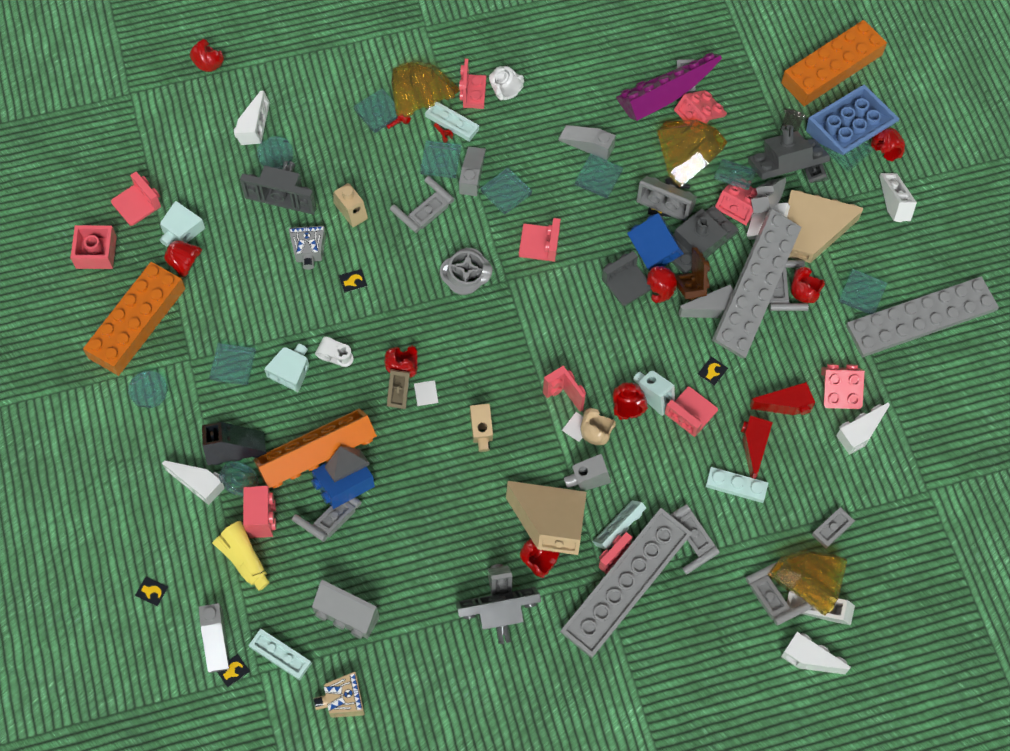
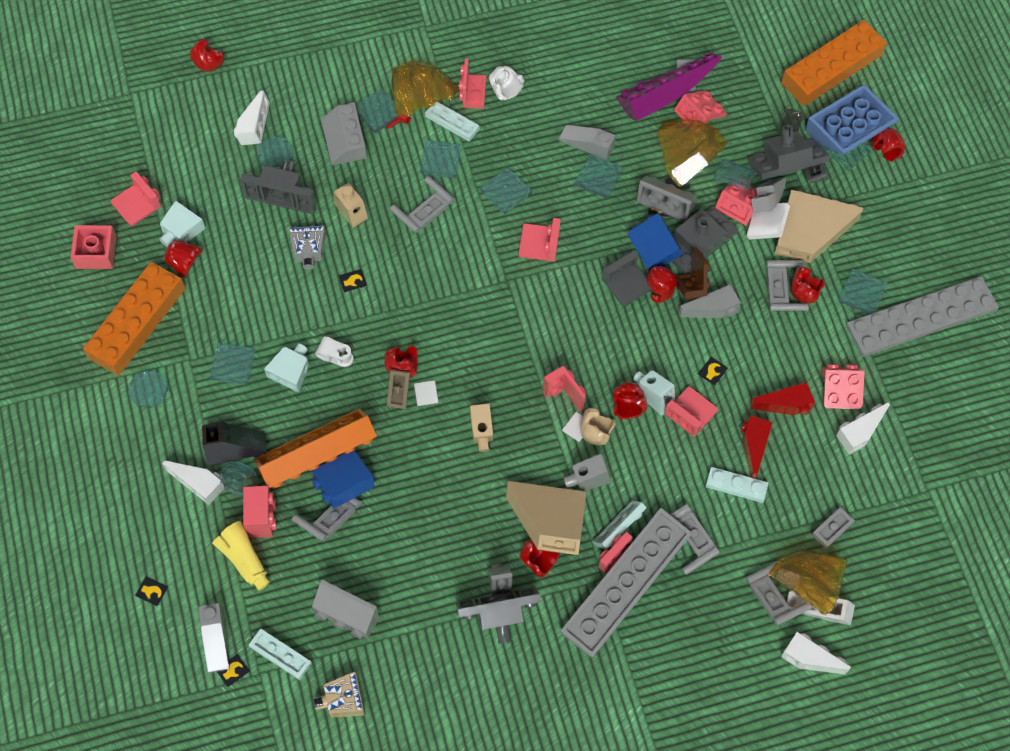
(344, 135): none -> light grey slope
(345, 462): dark grey slope -> none
(444, 133): red hand -> none
(471, 171): light grey slope -> none
(482, 271): light grey piece -> none
(756, 283): light grey plate -> none
(897, 197): white slope -> none

